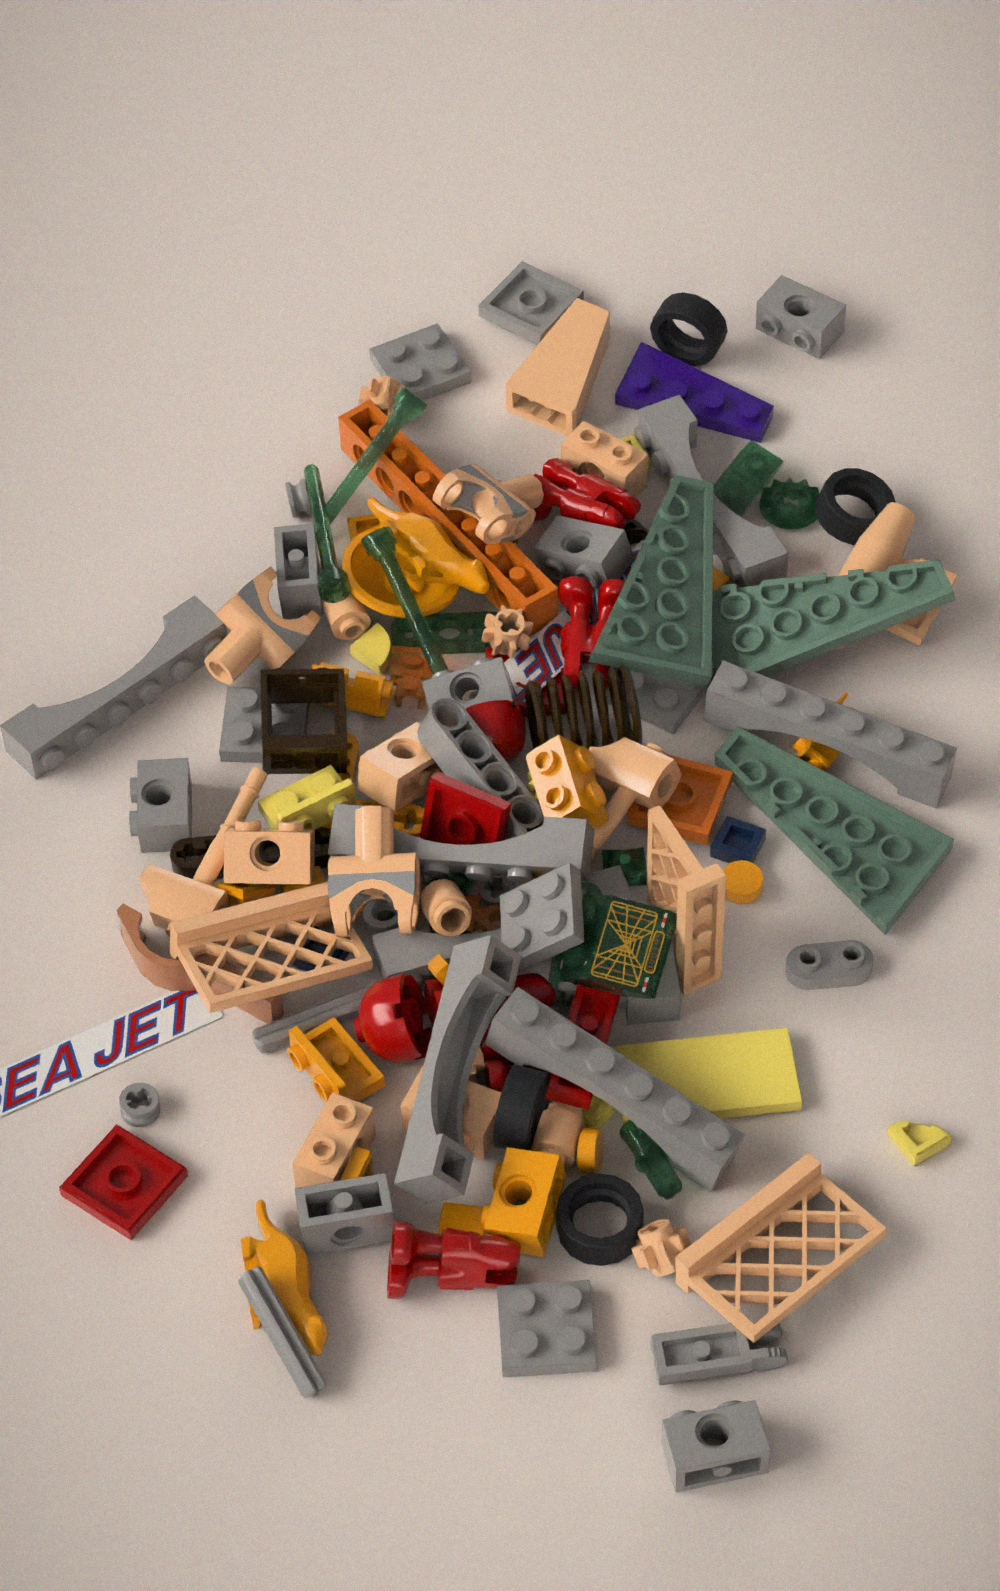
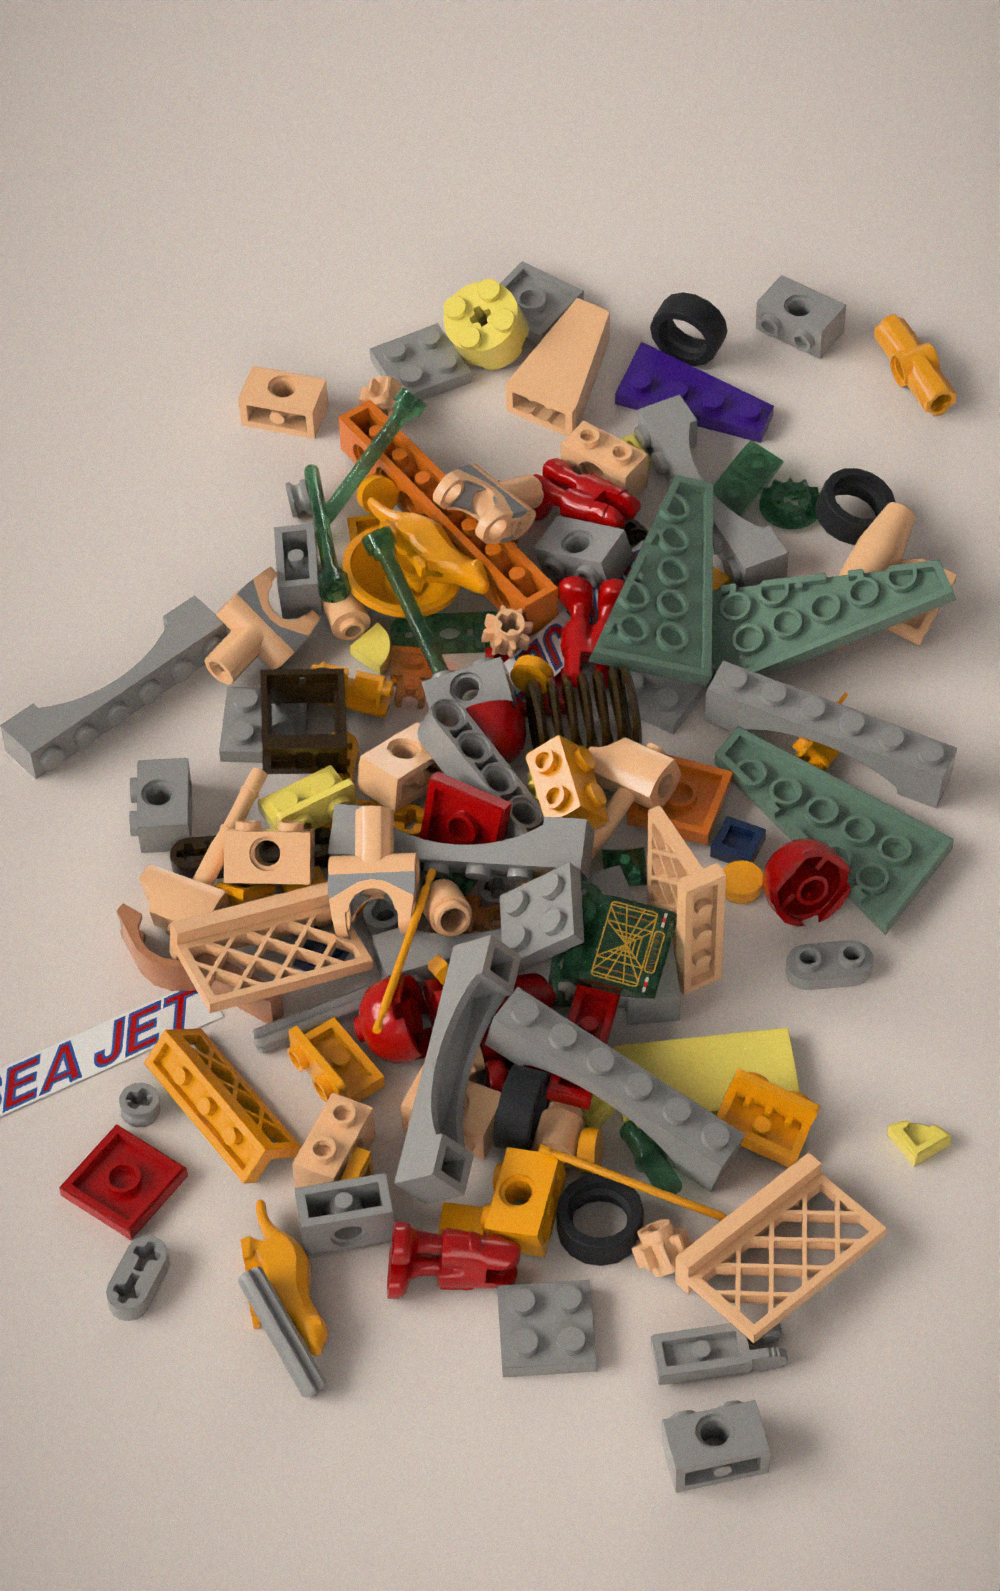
(145, 1282): none -> light grey beam
(217, 1103): none -> light orange fence
(283, 402): none -> light nougat brick
(379, 488): none -> light orange tile
(396, 973): none -> light orange piece
(485, 324): none -> light yellow brick
(530, 668): none -> light orange tile
(631, 1182): none -> light orange piece
(769, 1116): none -> light orange bracket
(805, 881): none -> red cylinder
(915, 365): none -> light orange piece

